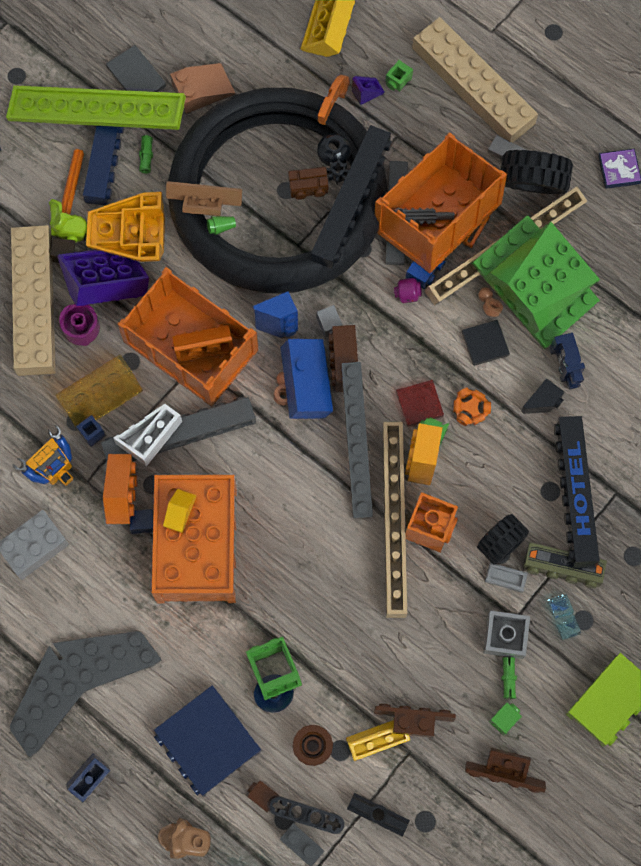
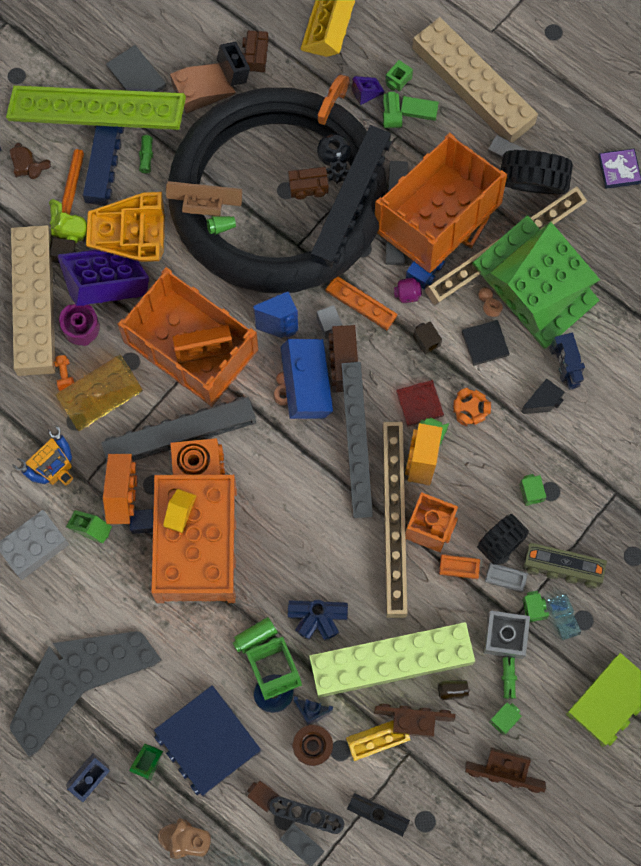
(25, 164): none -> reddish brown animal
(65, 381): none -> orange bar
(89, 526): none -> bright green slope
(91, 431): dark blue brick -> none
(146, 762): none -> green slope
(149, 434): white wedge -> none
(204, 453): none -> orange brick
(233, 63): none -> black brick
(254, 635): none -> bright green brick
(256, 50): none -> reddish brown brick
(311, 621): none -> dark blue piece
(311, 711): none -> dark blue slope
(361, 303): none -> orange tile
(391, 660): none -> yellowish green brick
(392, 115): none -> bright green piece
(419, 108): none -> bright green tile
(426, 216): dark grey piece -> none
(427, 337): none -> dark brown brick
(453, 689): none -> dark brown piece
(459, 566): none -> orange tile
(532, 489): none -> bright green brick
(535, 606): none -> bright green brick
(577, 492): black brick -> none

